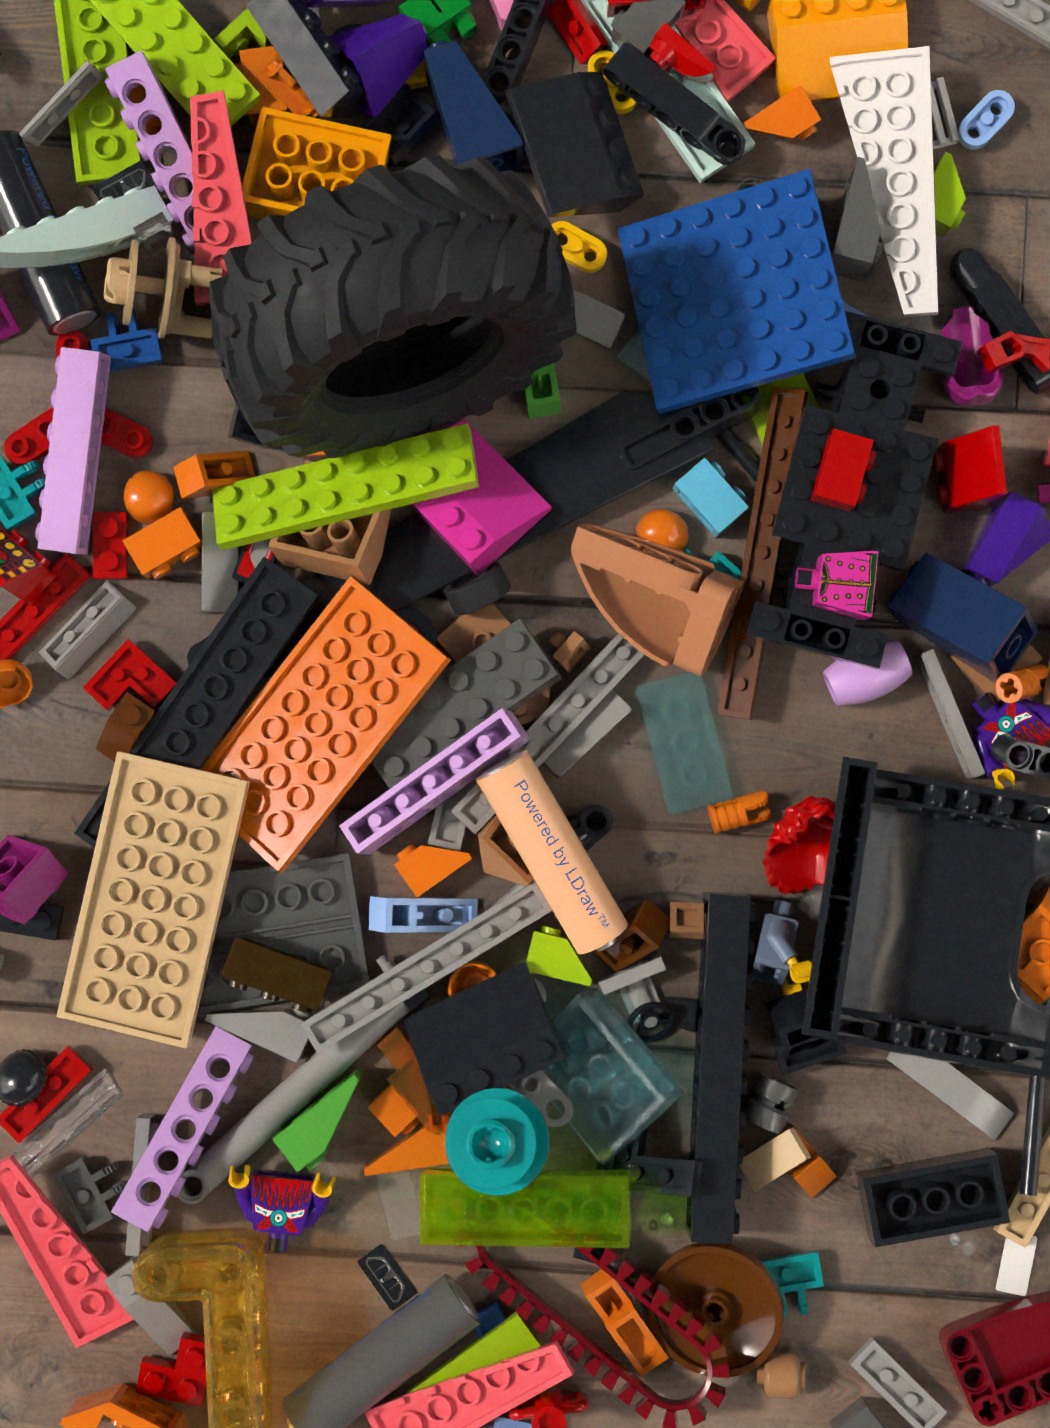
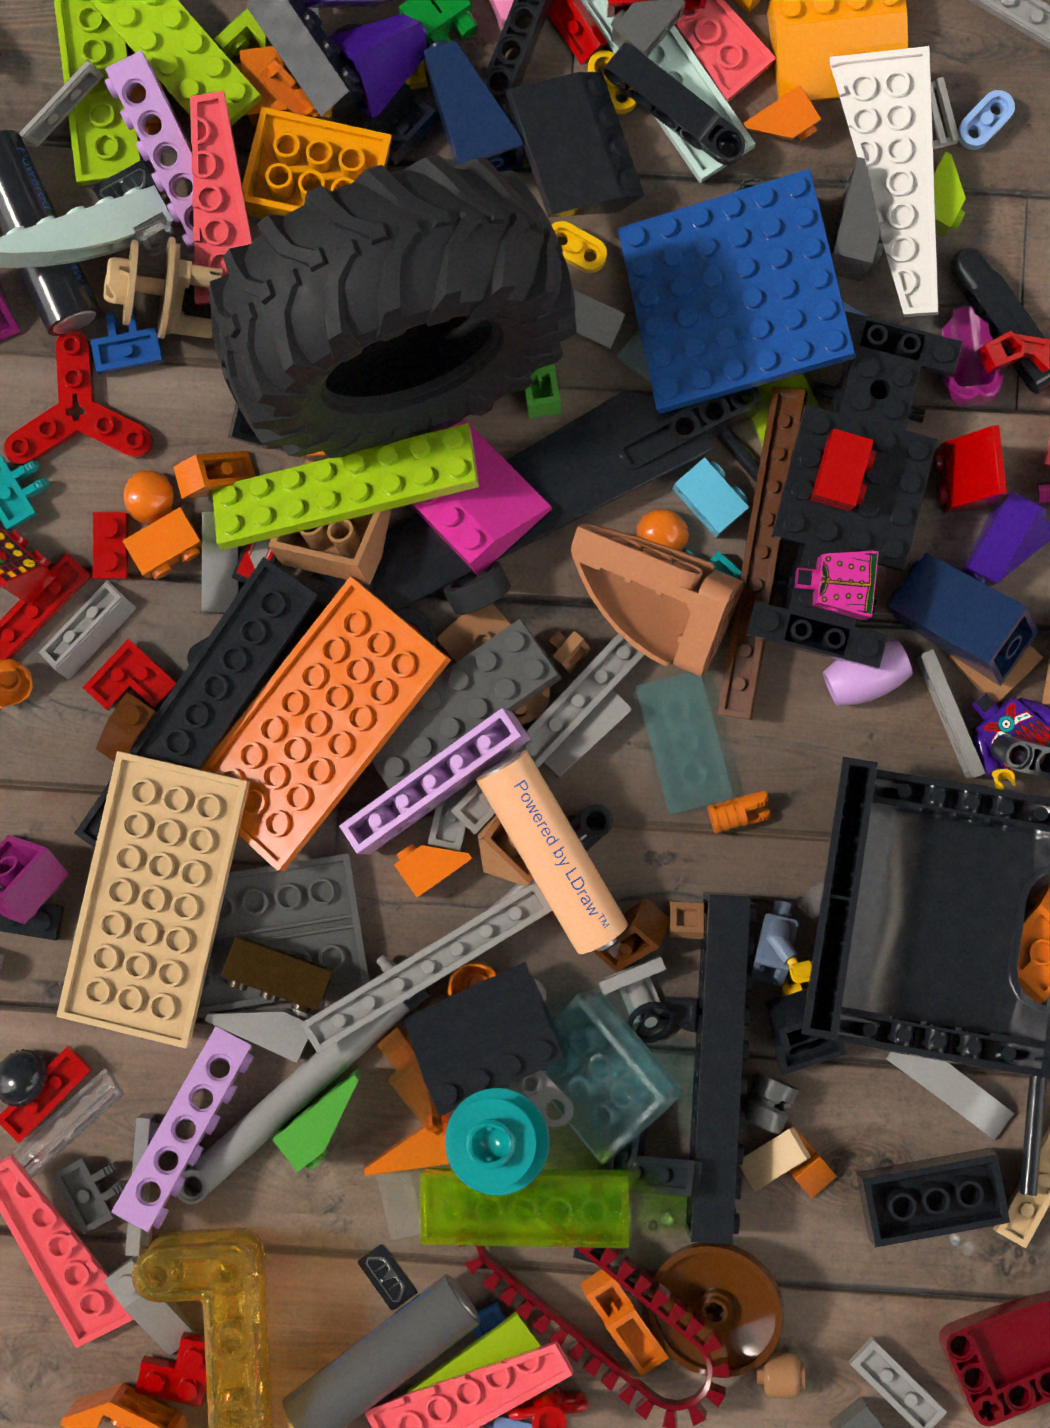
(73, 450): lavender brick -> none
(280, 1202): torso -> none
(393, 1112): orange brick -> none
(419, 914): light blue slope -> none
(555, 957): lime slope -> none
(675, 53): red slope -> none
(796, 1273): teal hinge -> none
(800, 846): red hair -> none
(1016, 1267): white sticker -> none
(1021, 683): orange hinge -> none

